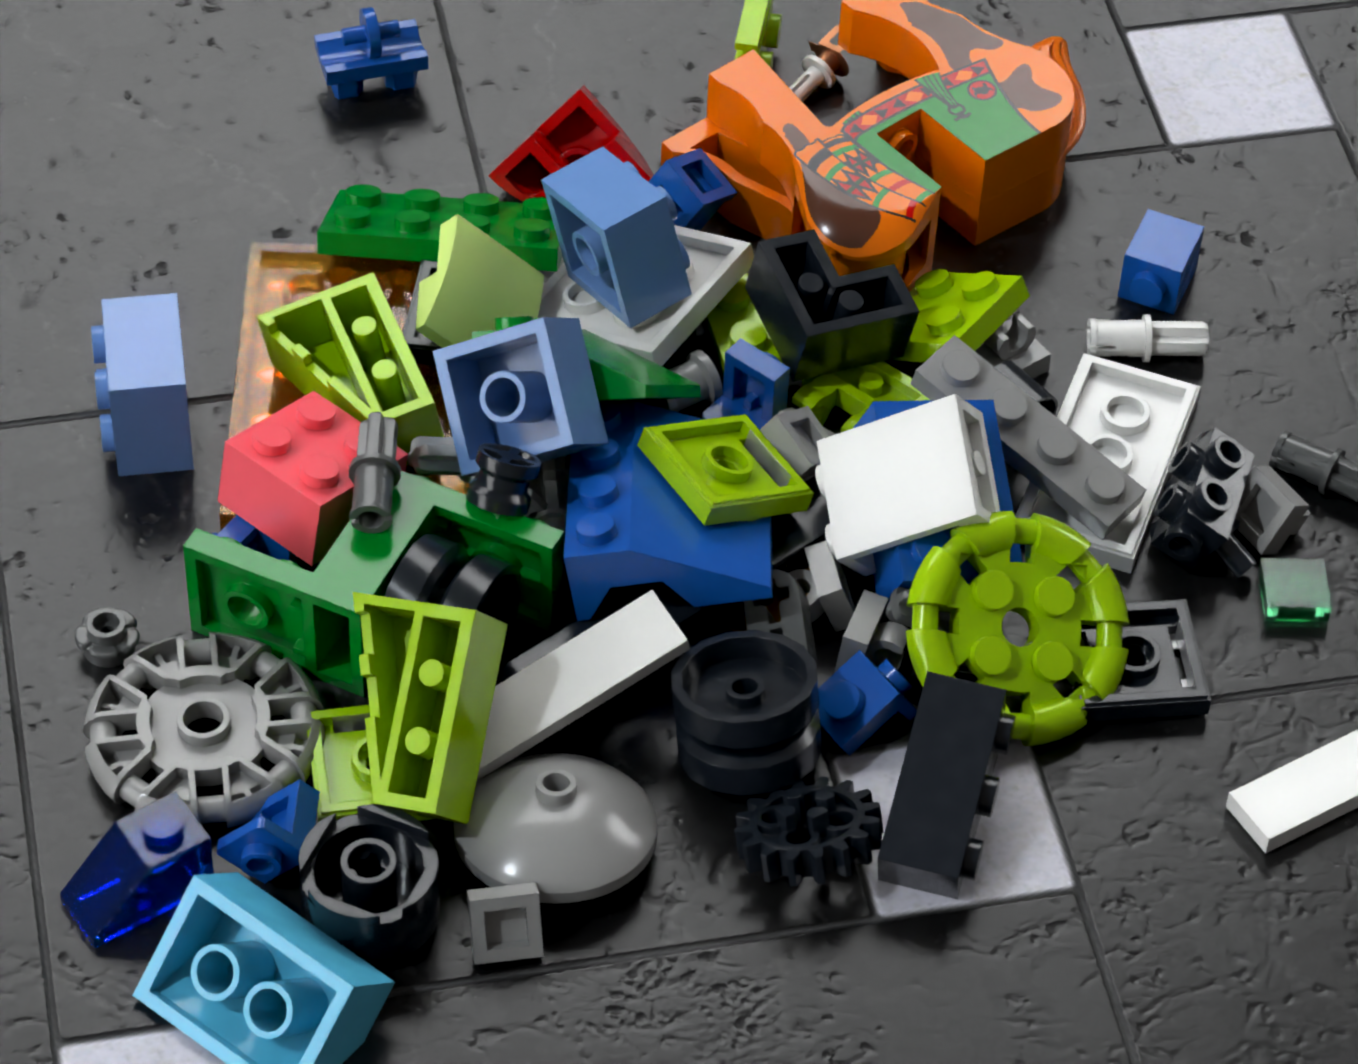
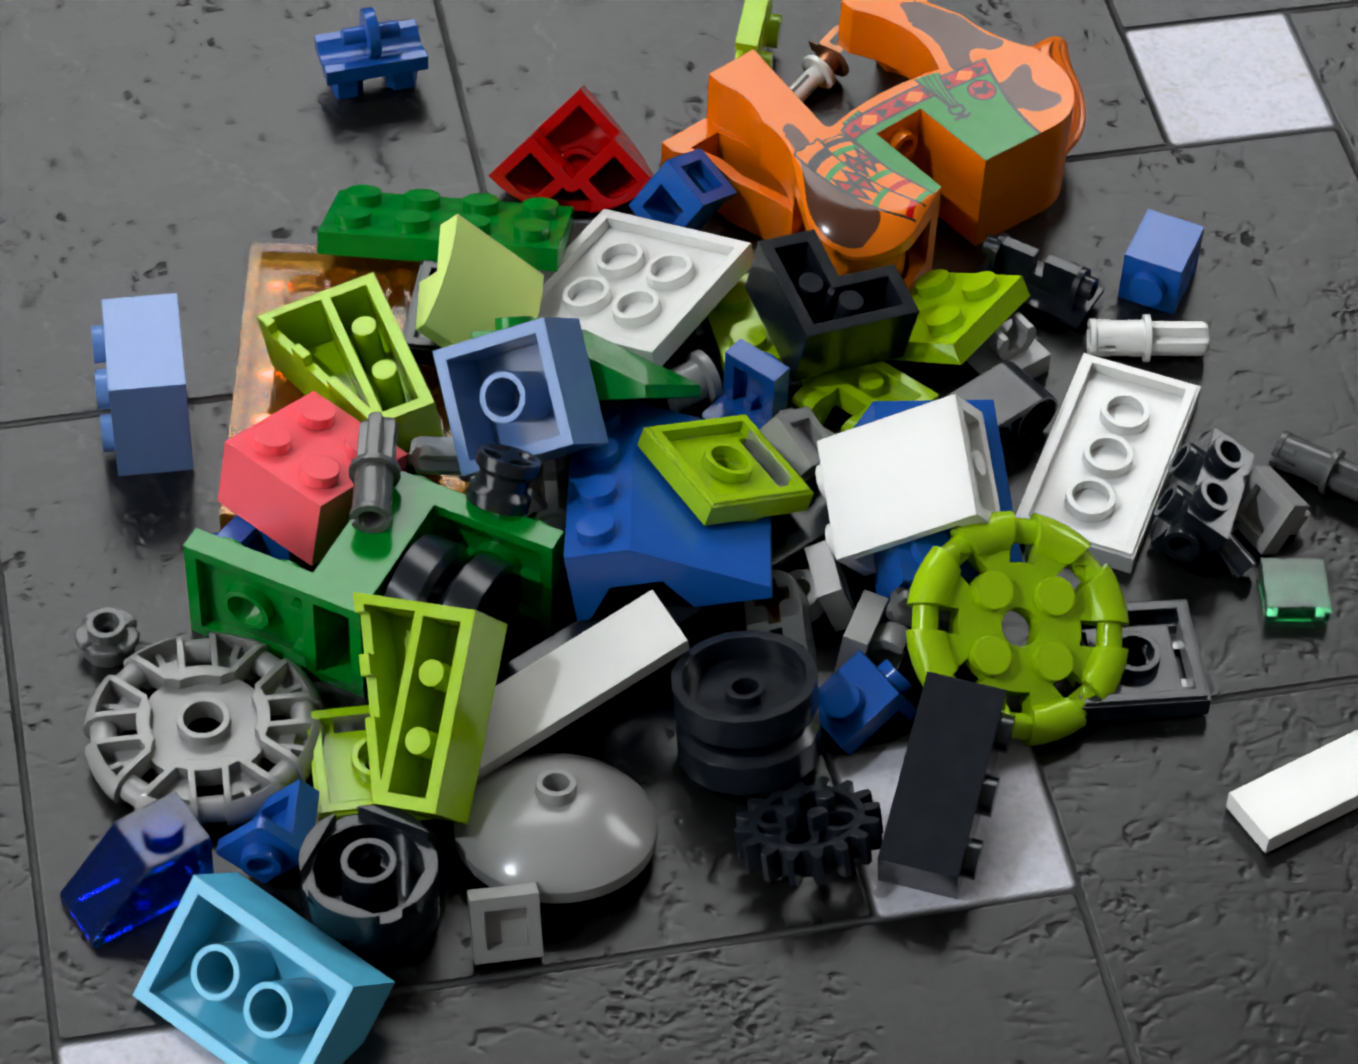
(618, 236): medium blue brick -> none
(1035, 439): light grey plate -> none
(1054, 287): none -> black hinge

